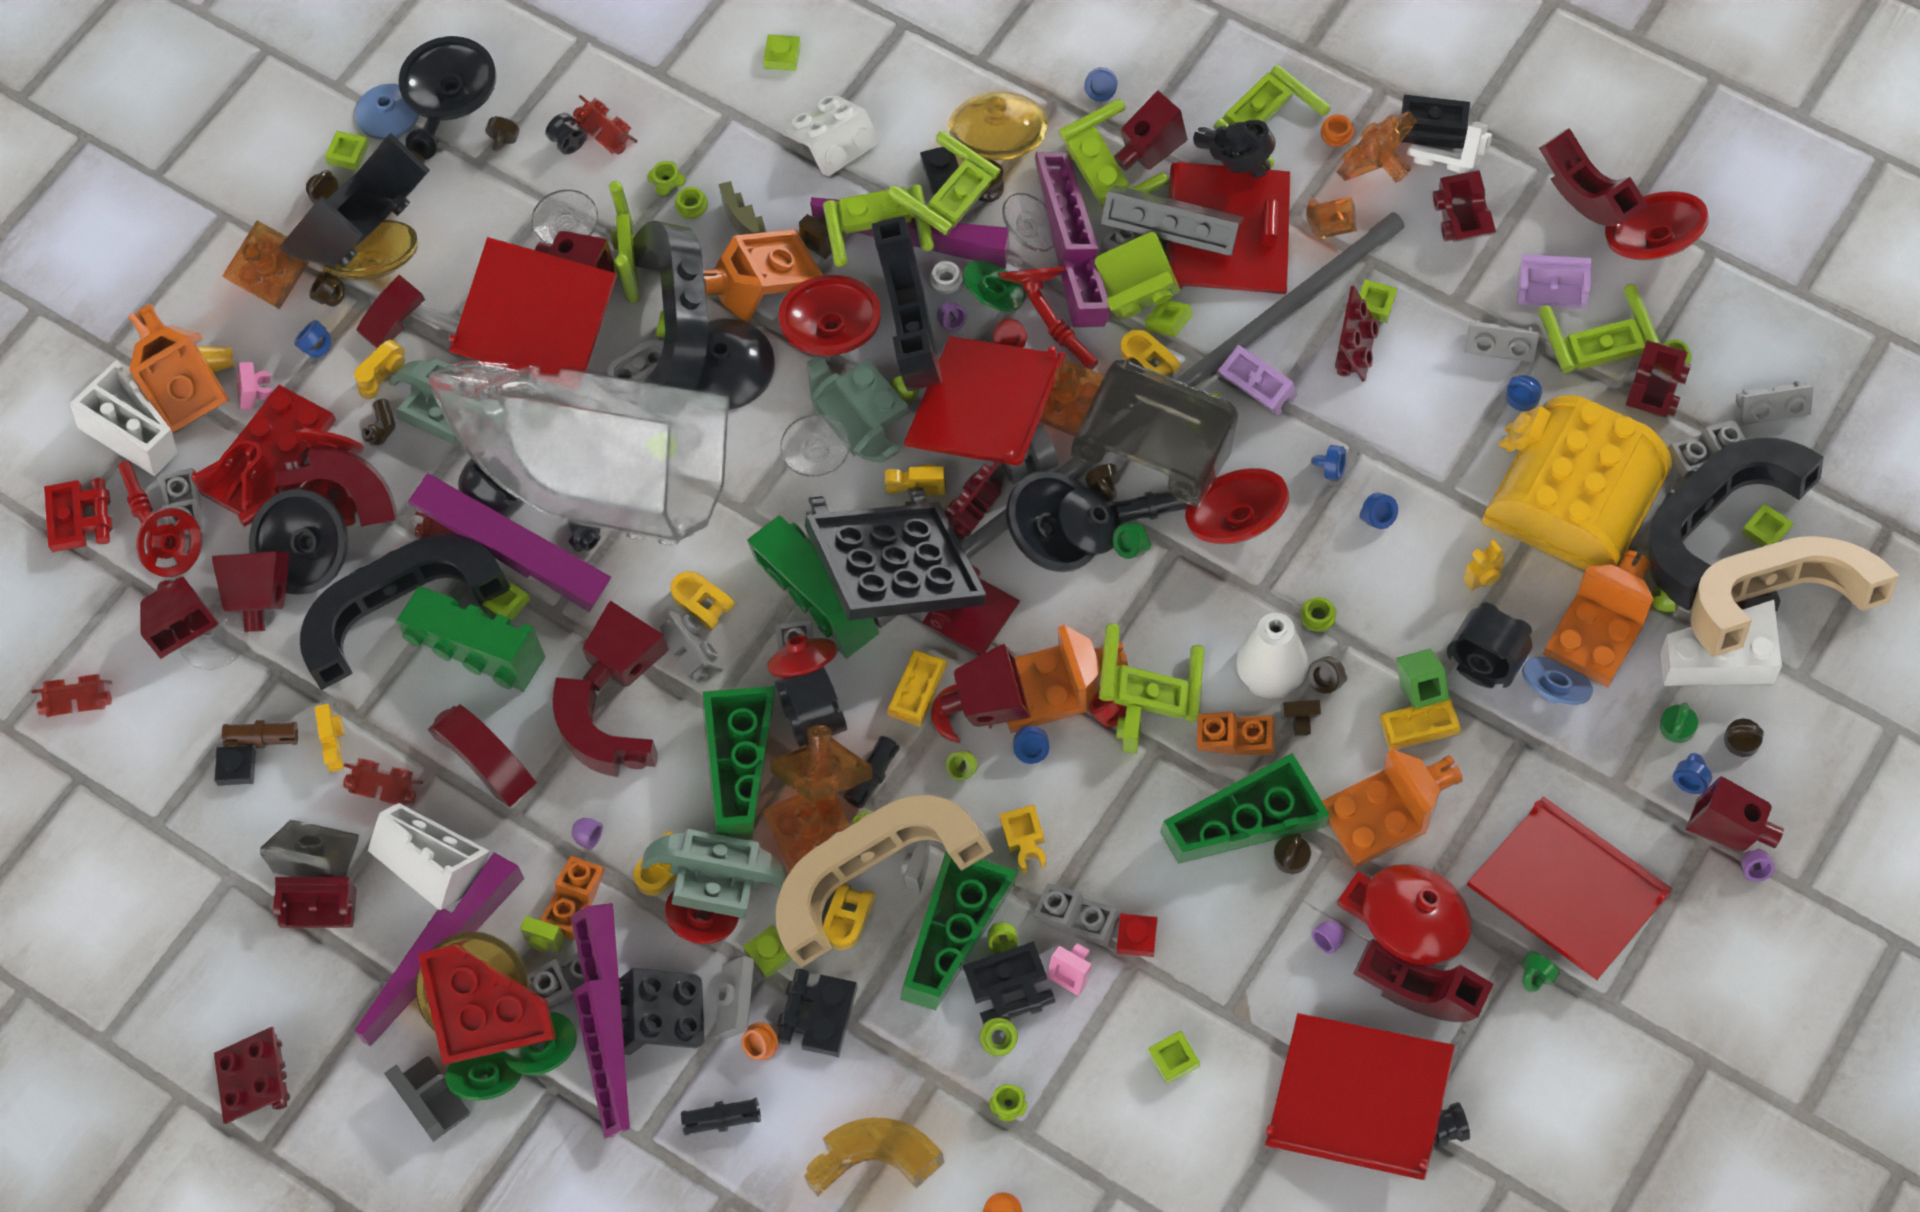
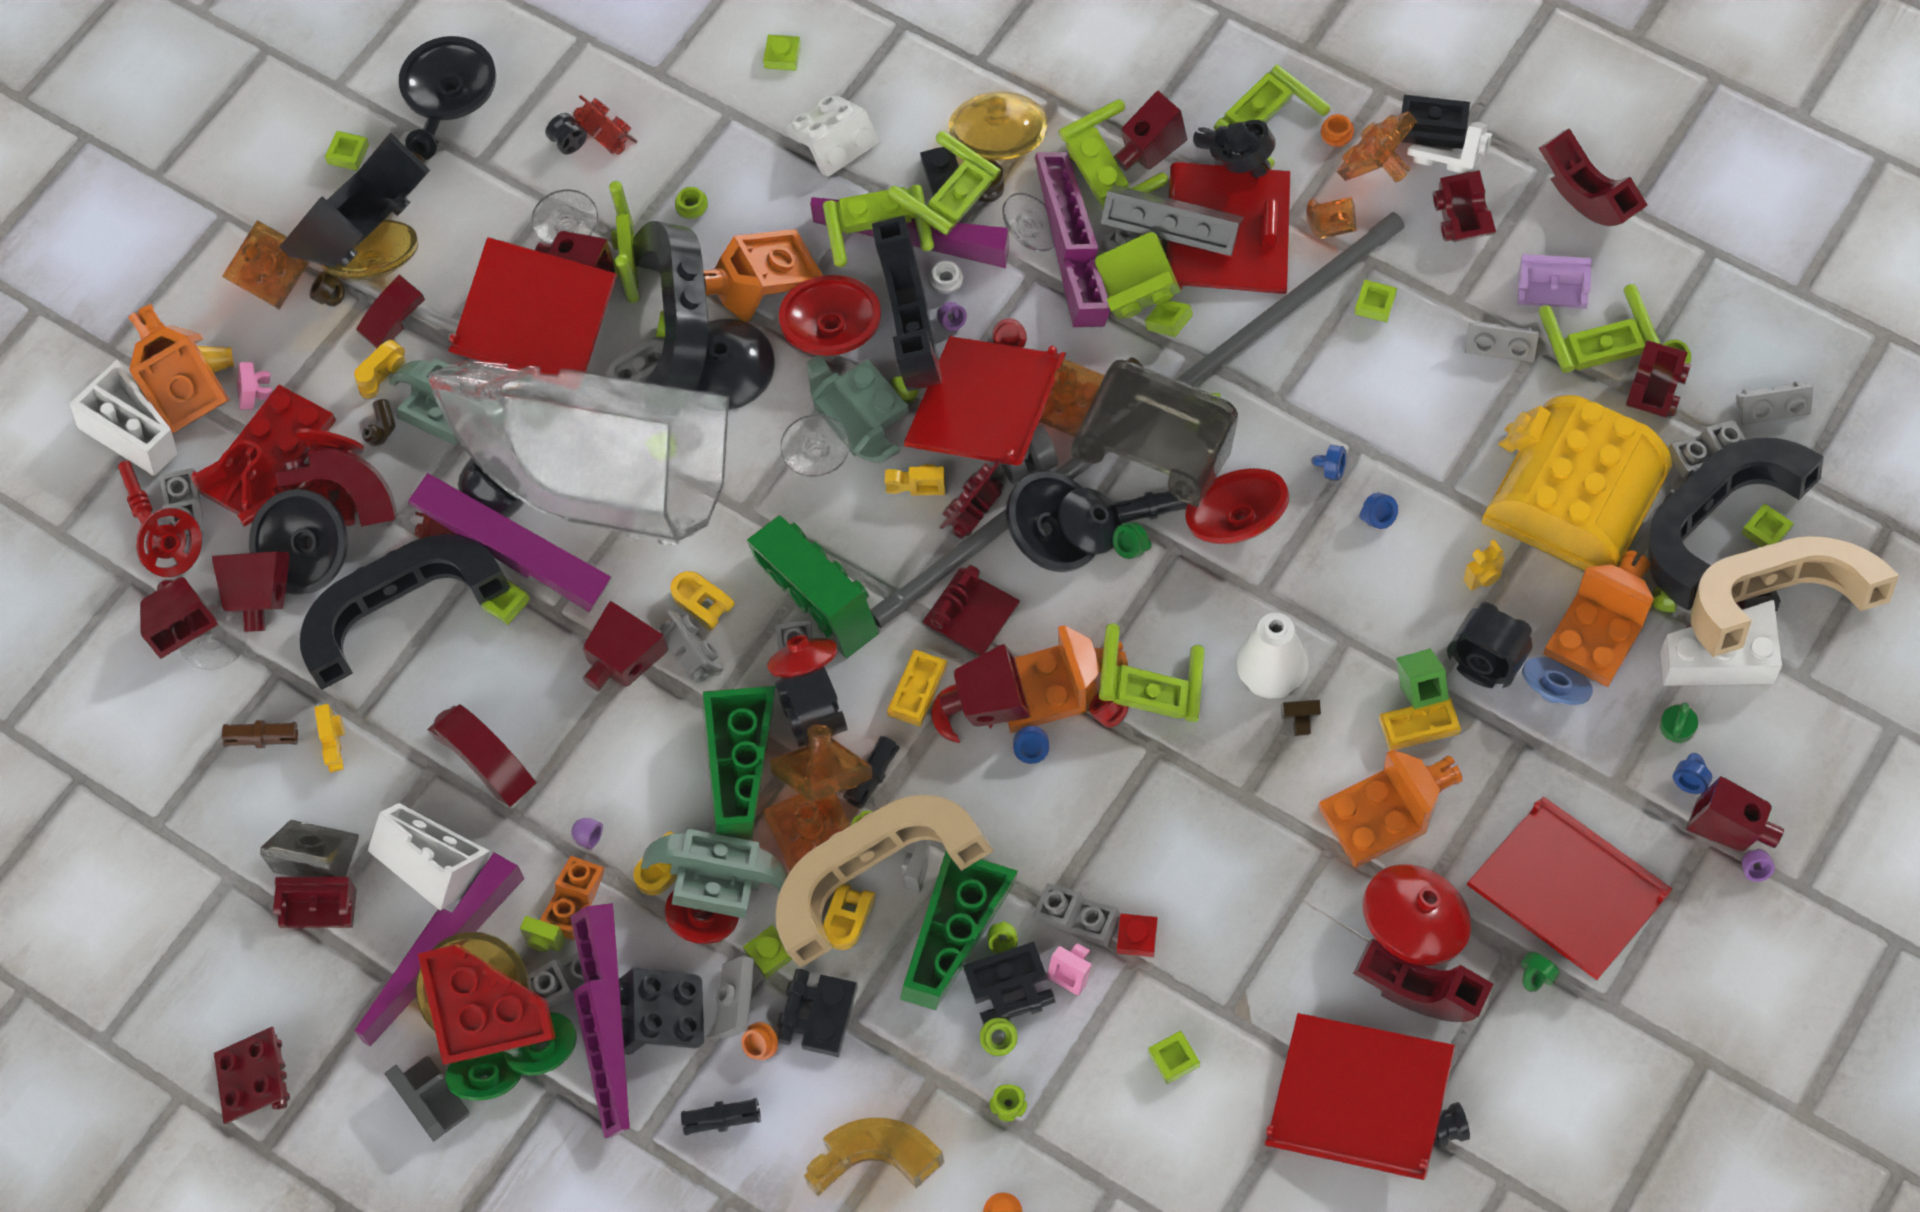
(58, 696): clear red hinge -> none
(66, 515): red plate -> none
(235, 765): black plate -> none
(310, 336): blue tile -> none
(321, 185): dark brown tile -> none
(367, 777): clear red hinge -> none
(379, 120): medium blue dish -> none
(472, 638): green wedge -> none
(502, 131): dark brown tile -> none
(583, 536): black plate -> none
(601, 752): dark red arch -> none
(663, 170): lime plate -> none
(740, 216): olive slope -> none
(815, 235): dark brown tile -> none
(893, 558): black plate -> none
(957, 760): lime hinge -> none
(985, 285): green dish -> none
(1023, 833): yellow plate -> none
(1061, 332): red dish -> none
(1101, 84): blue tile -> none
(1103, 479): dark brown tile -> none
(1129, 728): lime plate -> none
(1145, 348): yellow plate -> none
(1236, 735): orange slope -> none
(1247, 813): green wedge -> none
(1258, 379): lavender hinge -> none
(1292, 854): dark brown tile -> none
(1318, 605): lime plate -> none
(1326, 675): dark brown tile -> none
(1328, 936): medium lavender hinge -> none
(1352, 897): red plate -> none
(1356, 338): dark red hinge -> none
(1523, 393): blue tile -> none
(1660, 229): red dish -> none
(1743, 737): dark brown tile -> none

